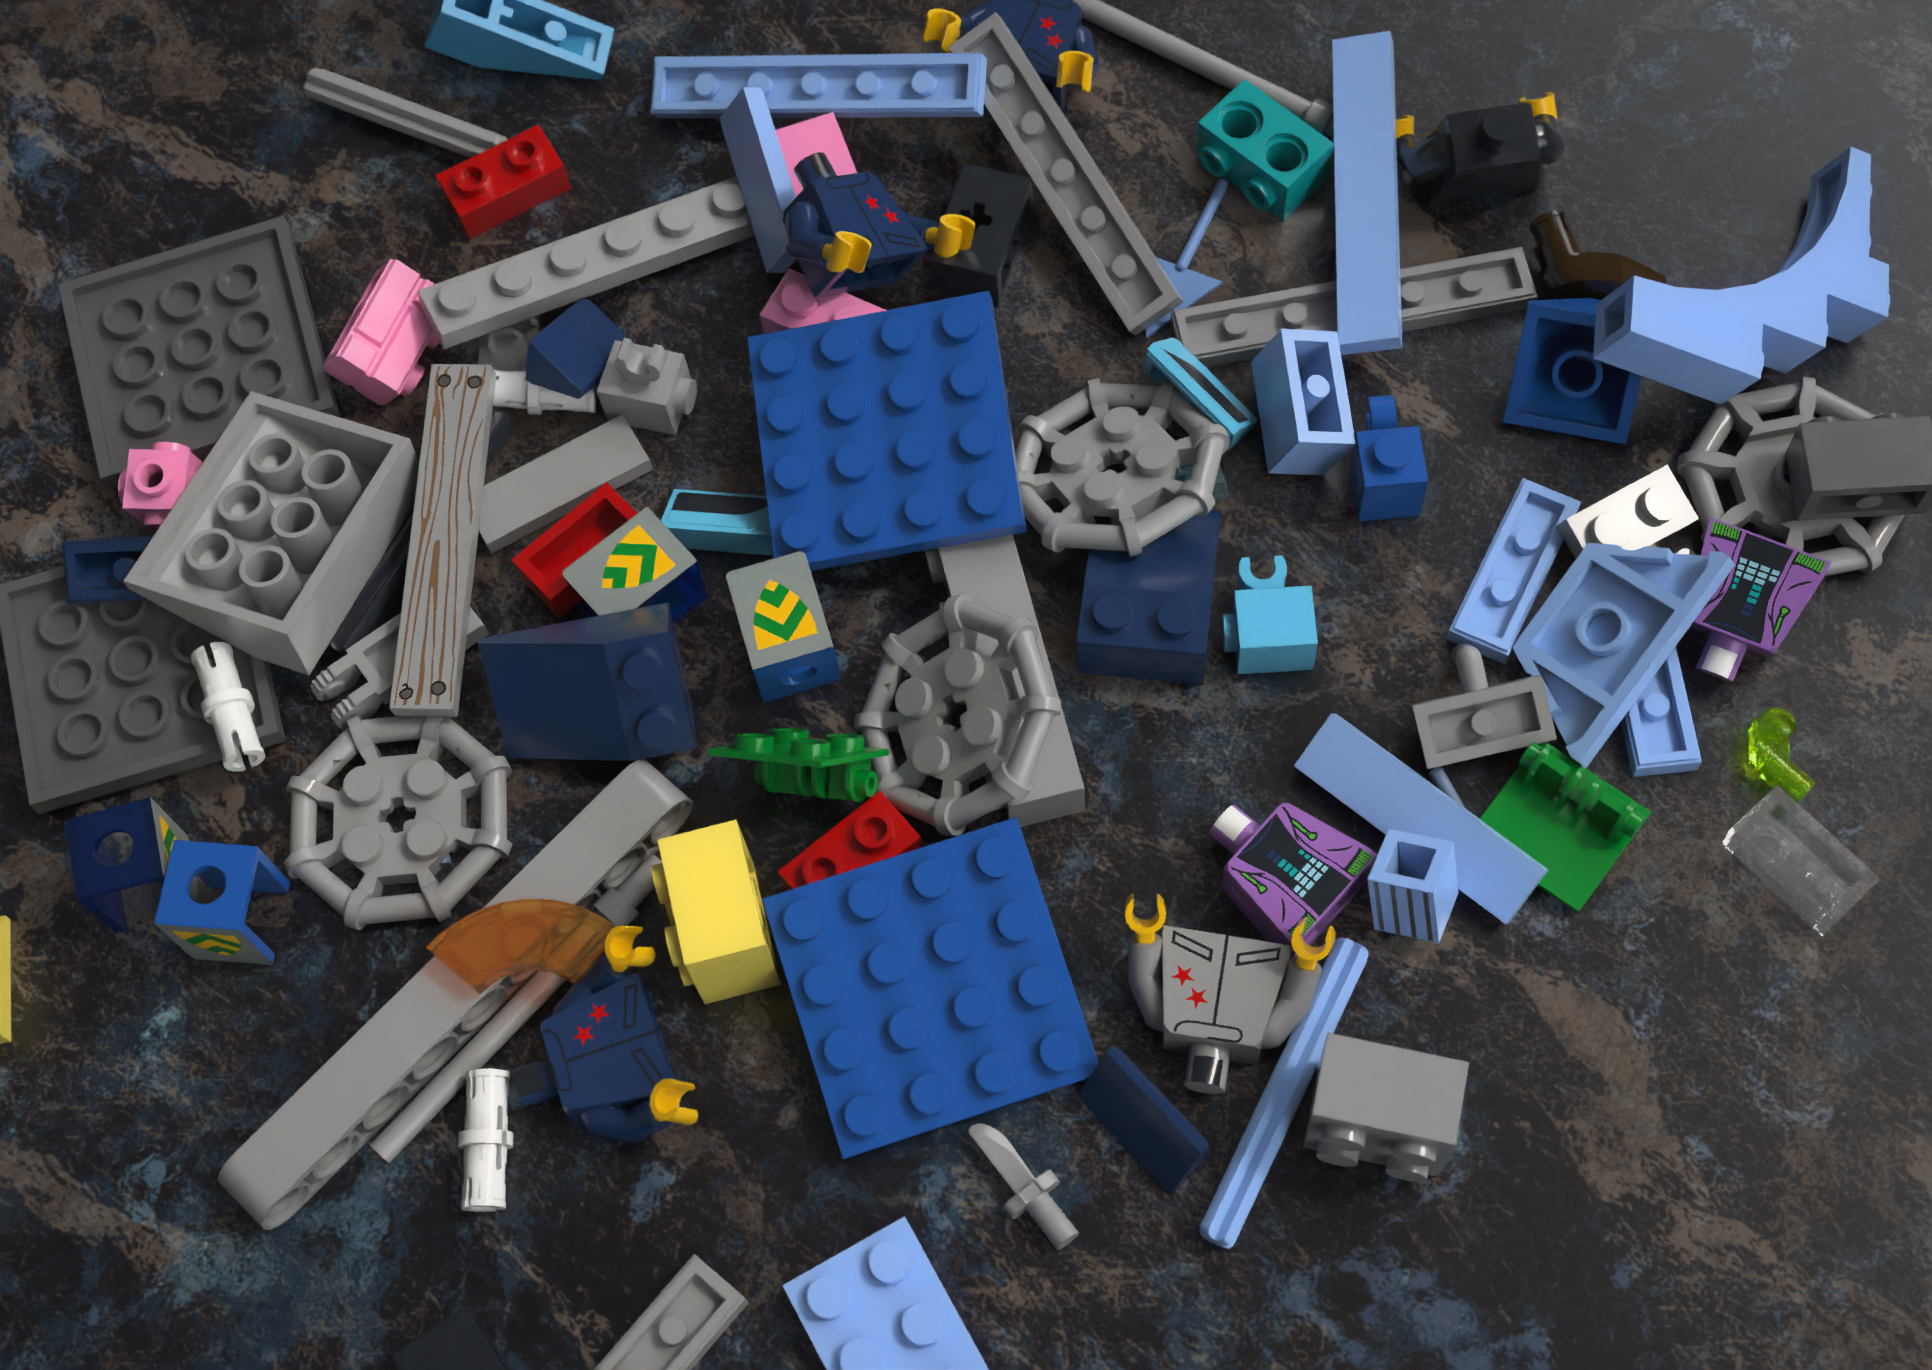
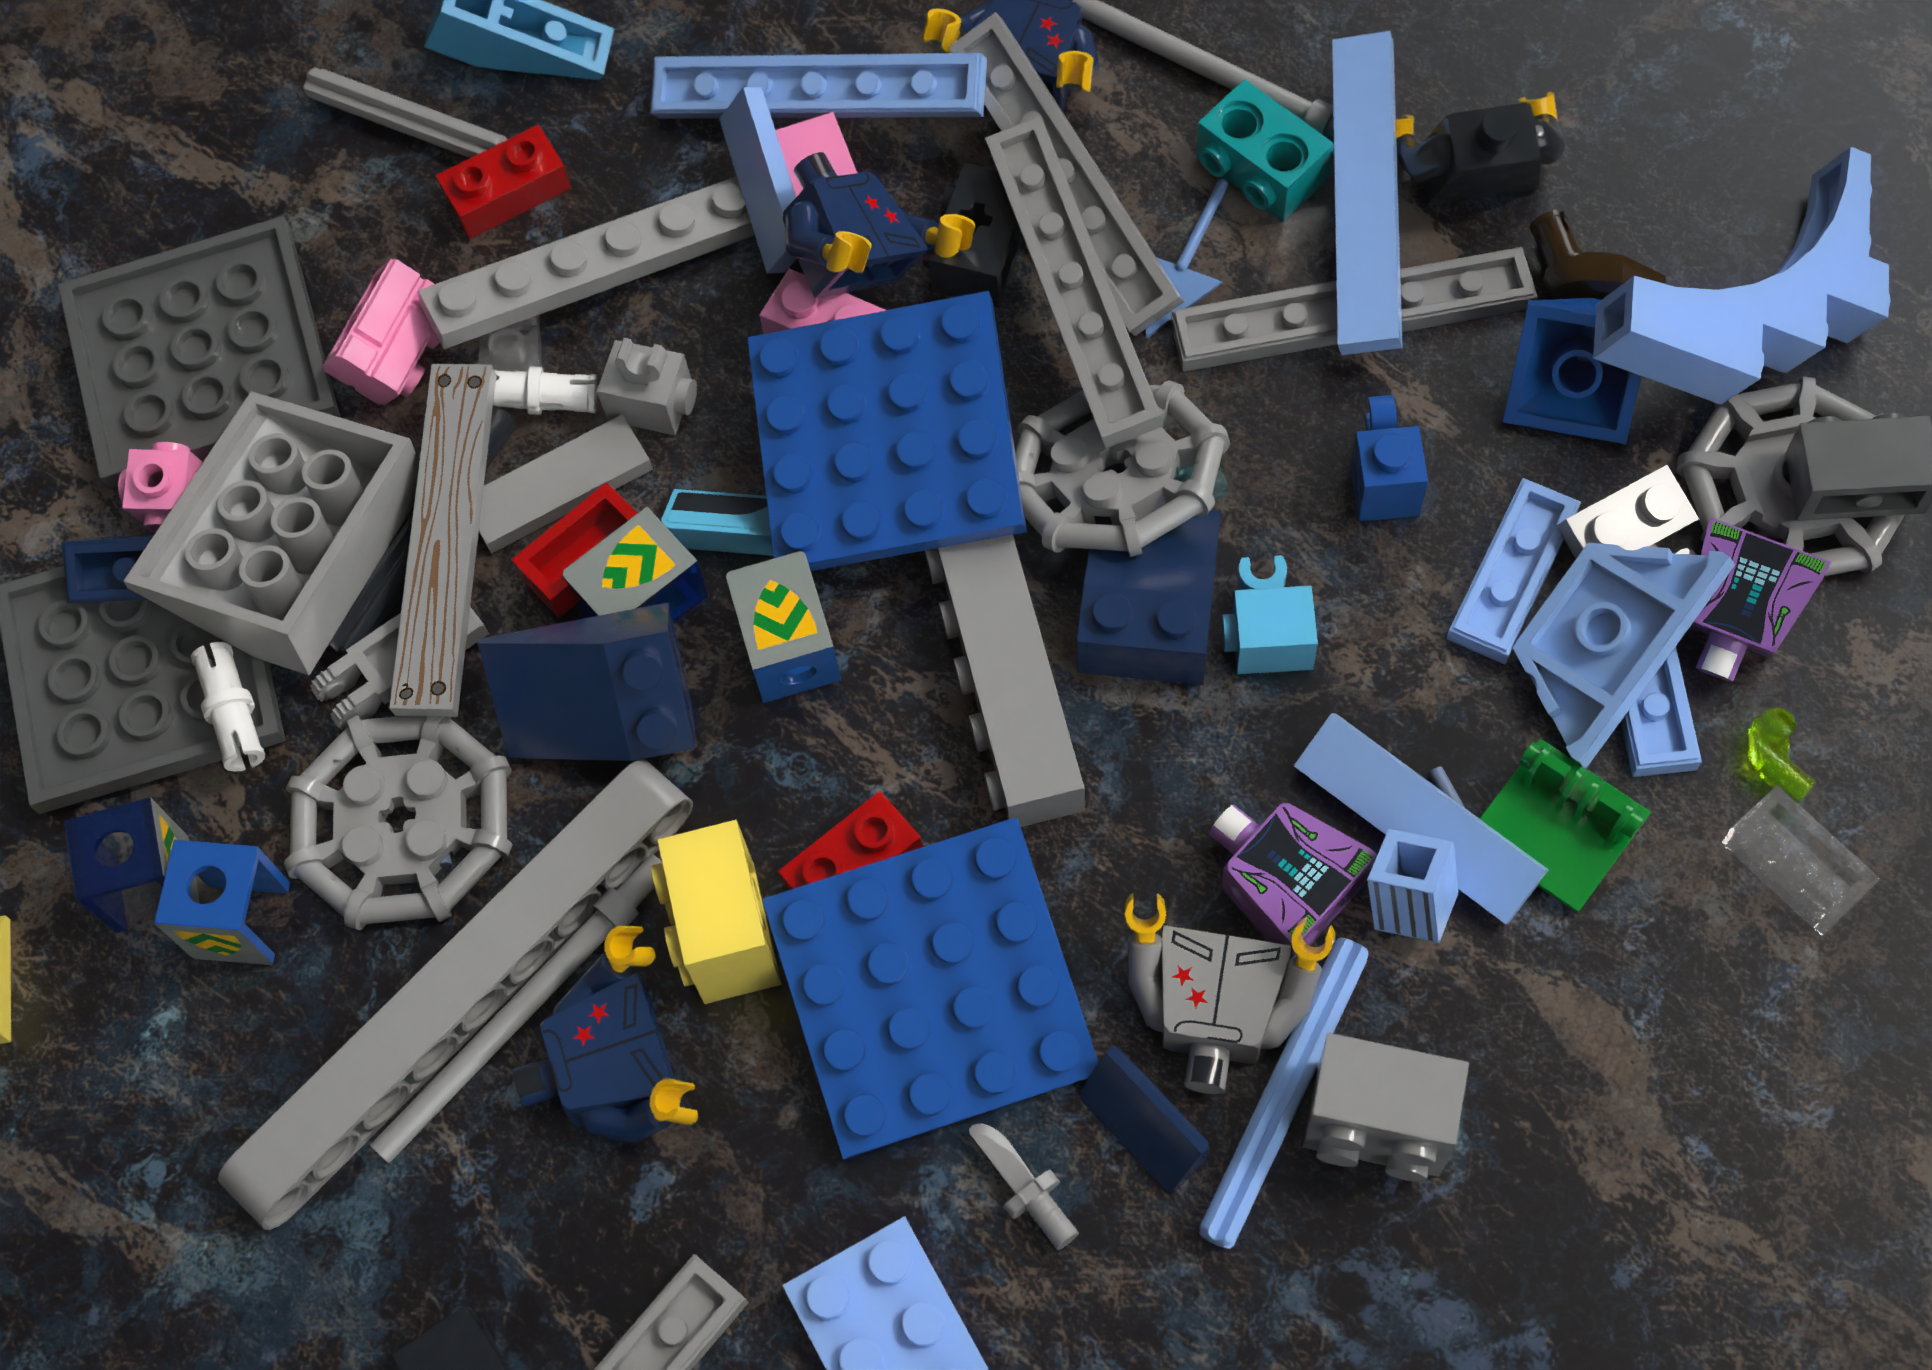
(485, 1140): white pin -> none
(520, 938): clear orange tile -> none
(572, 350): dark blue slope -> none
(807, 766): green hinge -> none
(926, 710): light grey plate -> none
(1074, 283): none -> light grey plate
(1174, 362): medium azure slope -> none
(1303, 402): light blue brick -> none
(1482, 717): light grey plate -> none

